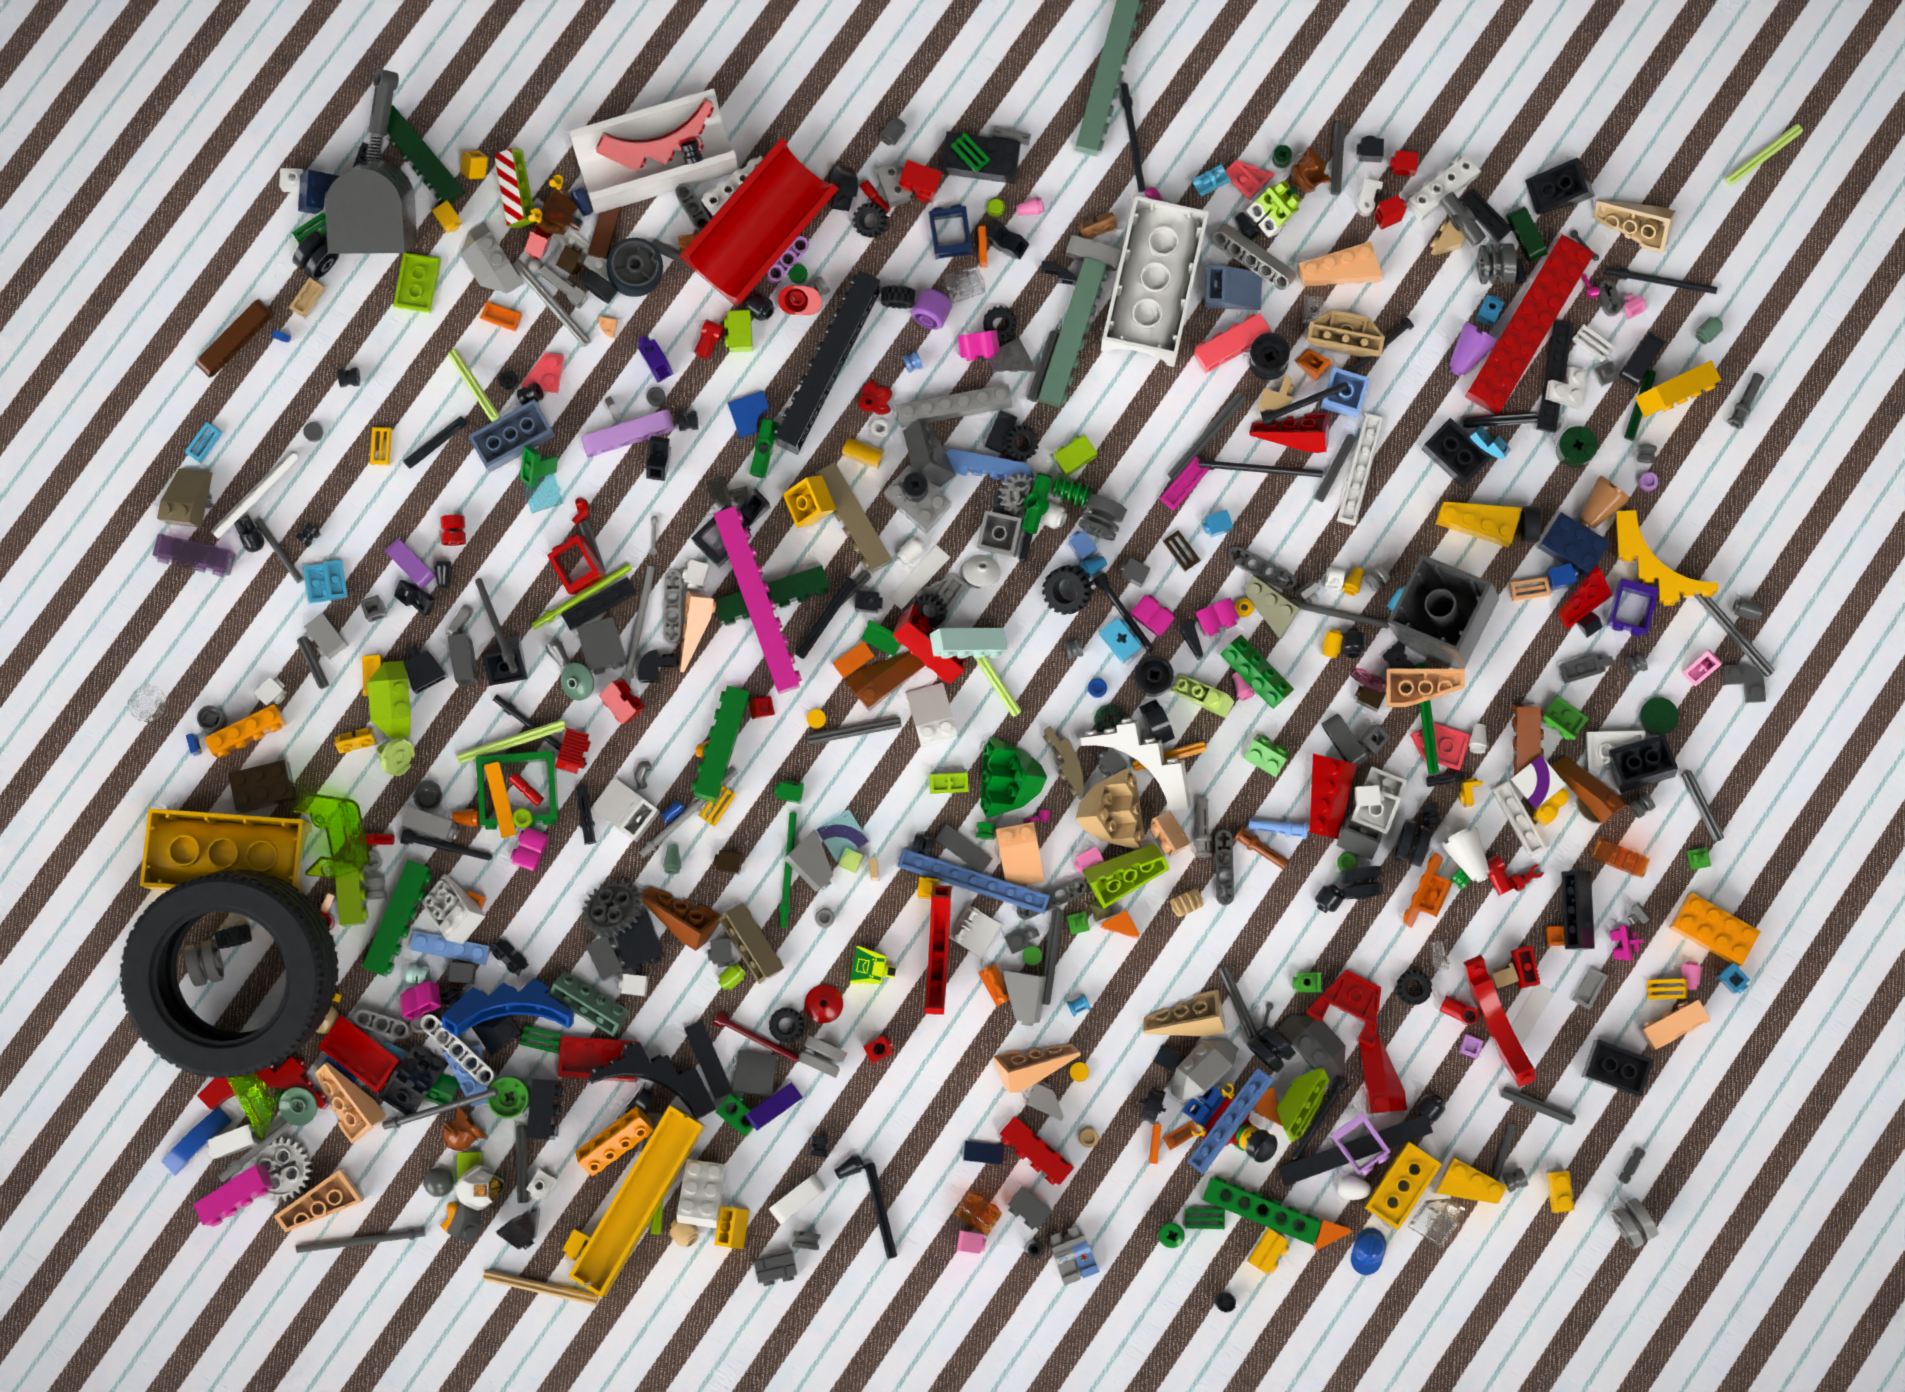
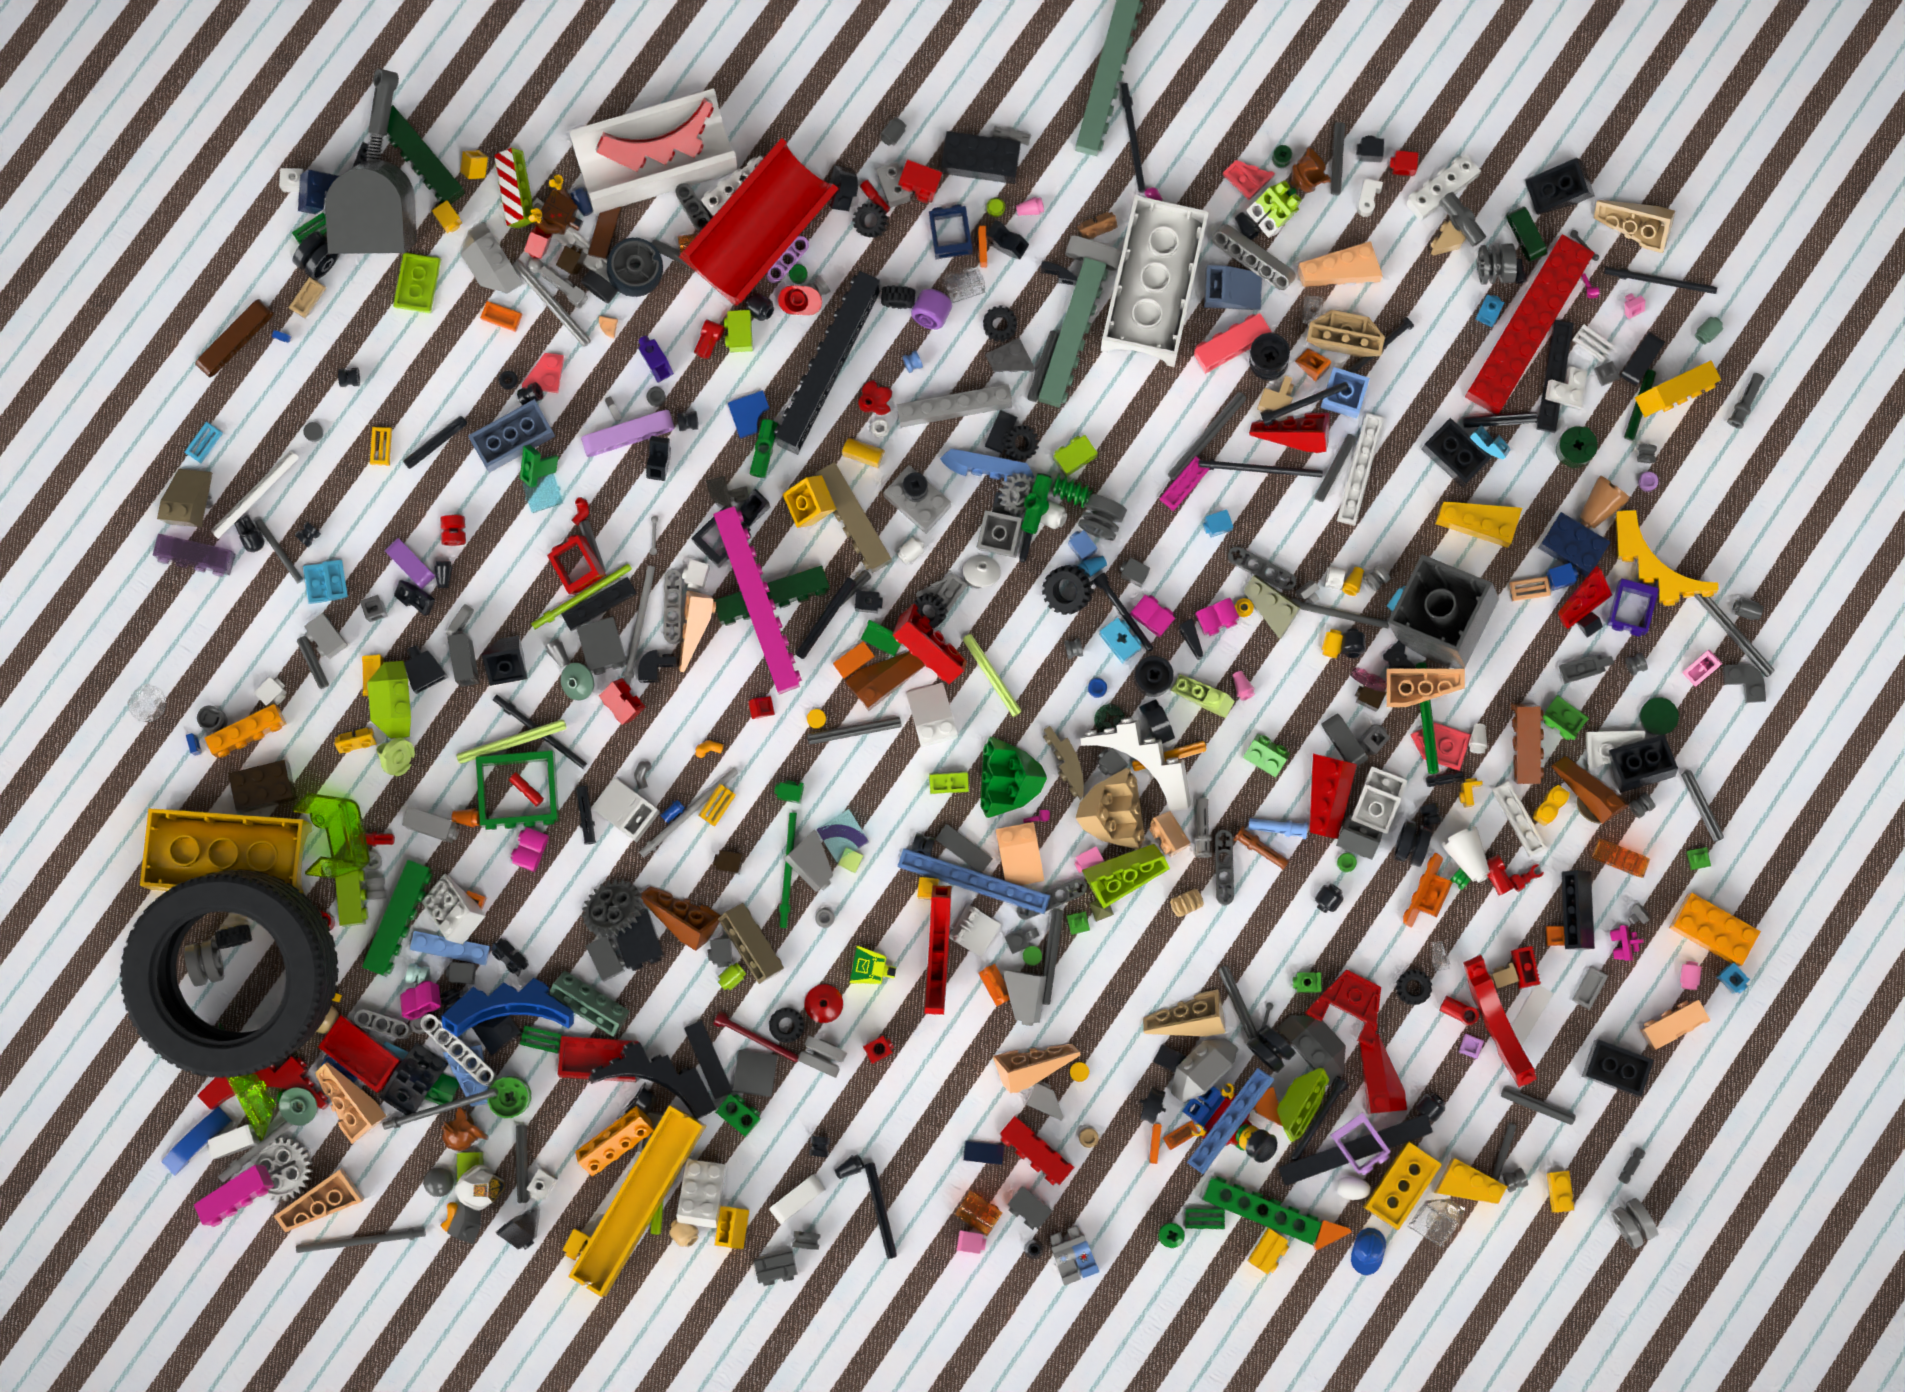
(329, 896): light nougat tile -> none
(409, 837): black piece -> none
(427, 795): dark grey hair -> none
(473, 385): yellowish green axle -> none
(500, 799): light orange sticker -> none
(507, 654): dark grey bar -> none
(522, 818): lime tile -> none
(540, 1287): tan axle -> none
(544, 1109): black brick -> none
(572, 750): red brick -> none
(633, 985): white brick -> none
(672, 860): sand green cone -> none
(691, 154): black wheel -> none
(721, 744): green brick -> none
(774, 1106): dark purple tile -> none
(874, 870): tan tile -> none
(919, 577): white sticker -> none
(927, 453): dark grey wedge -> none
(954, 146): green tile -> none
(968, 642): light aqua brick -> none
(979, 344): dark pink brick -> none
(985, 831): green wheel -> none
(1078, 1005): dark azure bush -> none
(1121, 924): orange slope -> none
(1176, 556): dark brown tile -> none
(1210, 180): medium azure hips -> none
(1225, 1302): black wheel -> none
(1257, 671): green brick -> none
(1362, 883): black wheel -> none
(1368, 796): white brick -> none
(1390, 211): red brick -> none
(1470, 349): medium lavender cone -> none
(1486, 216): black tile -> none
(1530, 524): black tyre -> none
(1538, 782): tile -> none
(1613, 296): dark grey beam -> none
(1650, 989): yellow tile -> none
(1764, 154): yellowish green axle -> none

